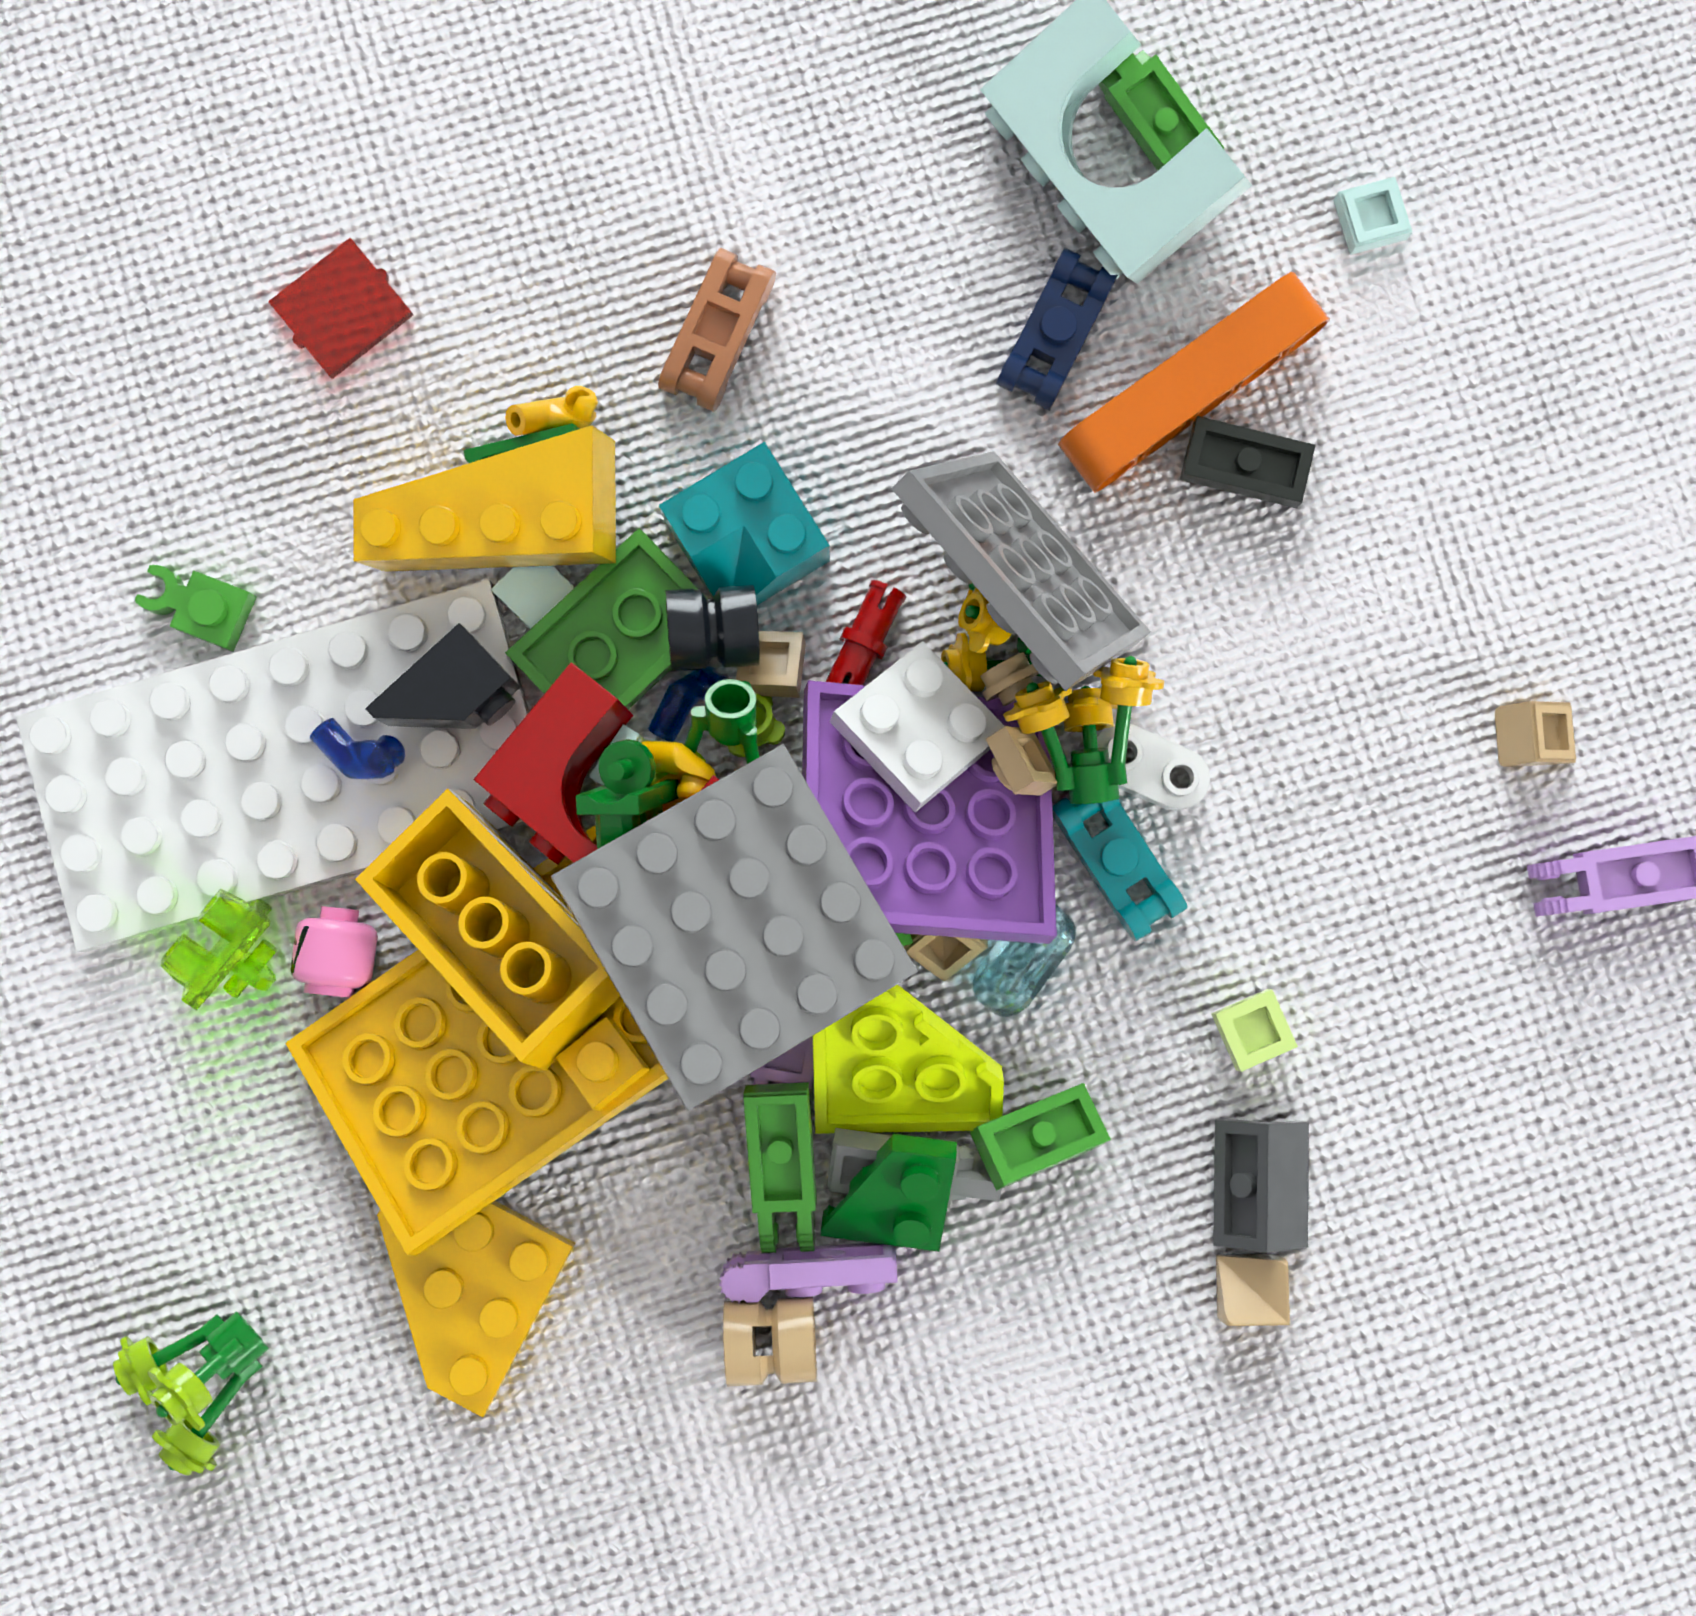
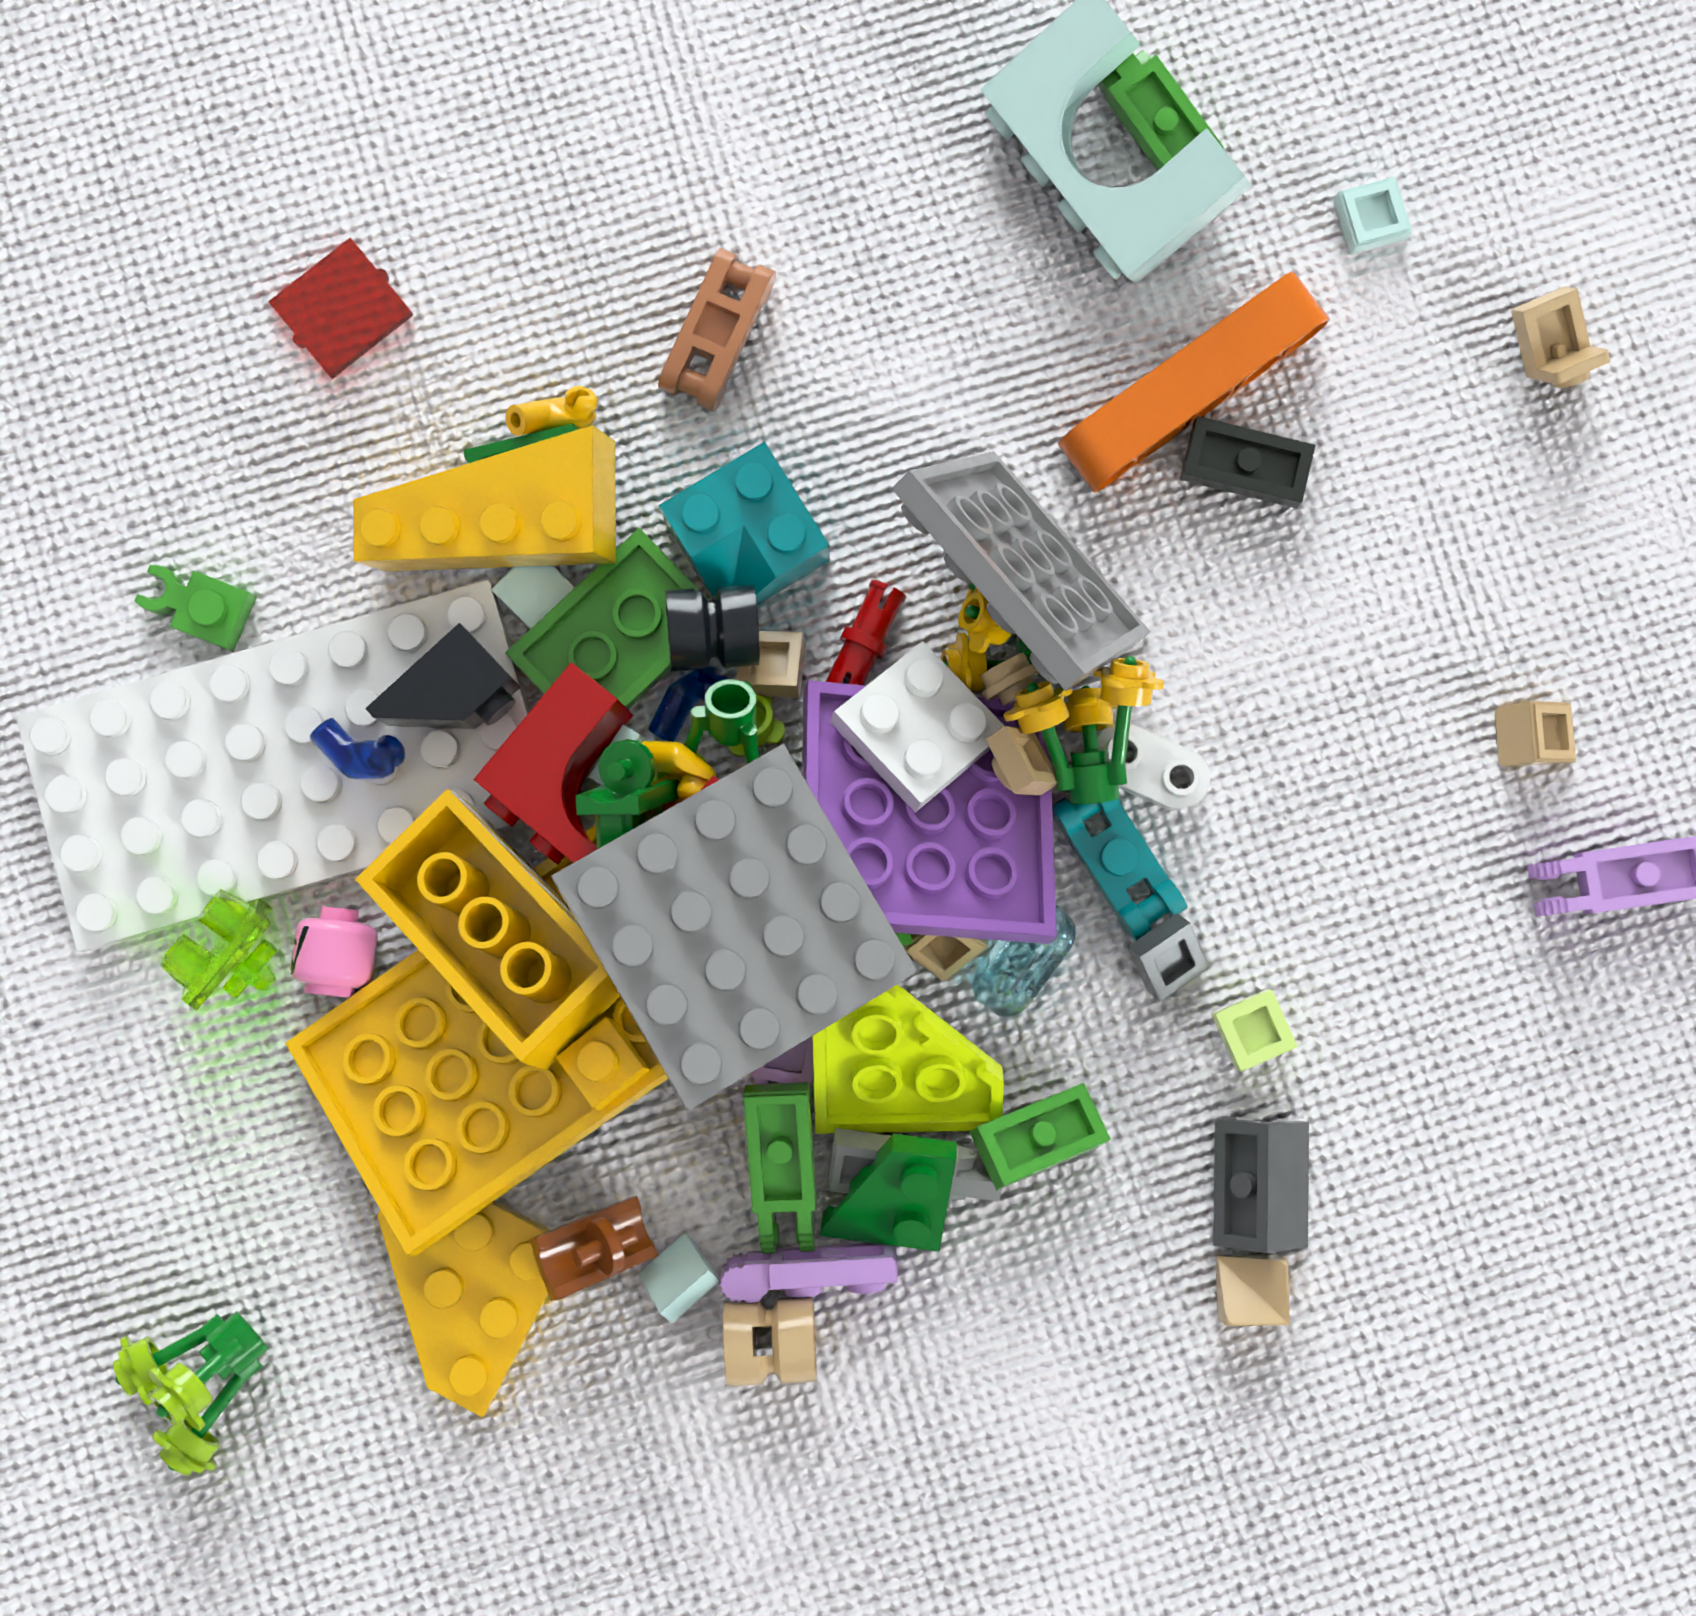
(592, 1248): none -> dark orange hips
(678, 1277): none -> light aqua tile
(1056, 329): dark blue plate -> none
(1168, 957): none -> plate
(1556, 339): none -> tan bracket

